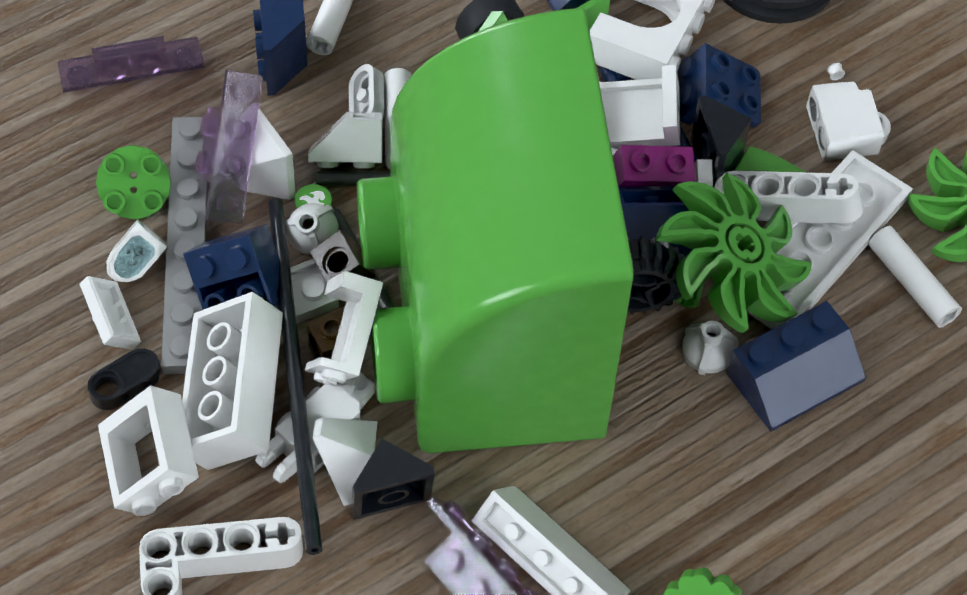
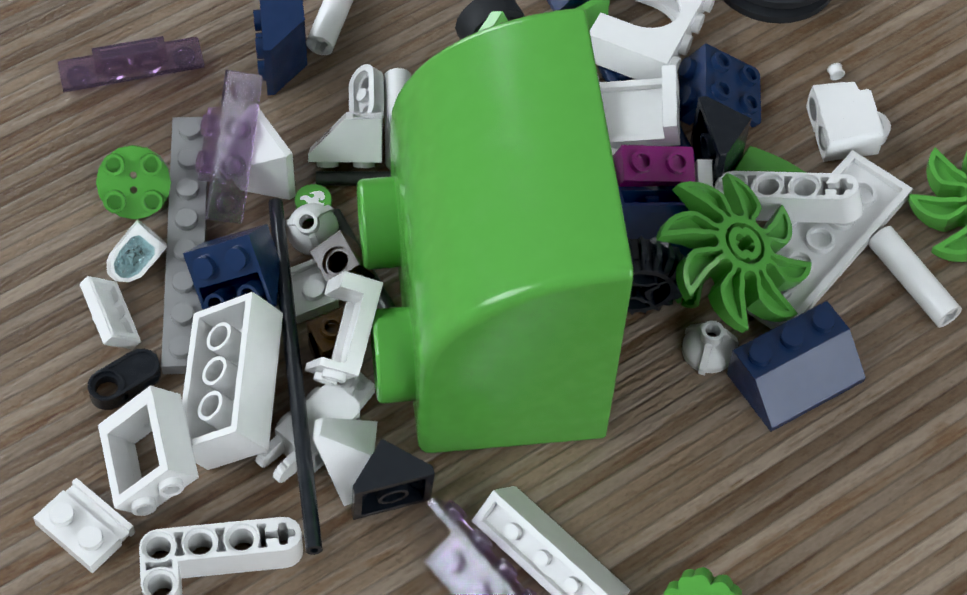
(84, 525): none -> white plate

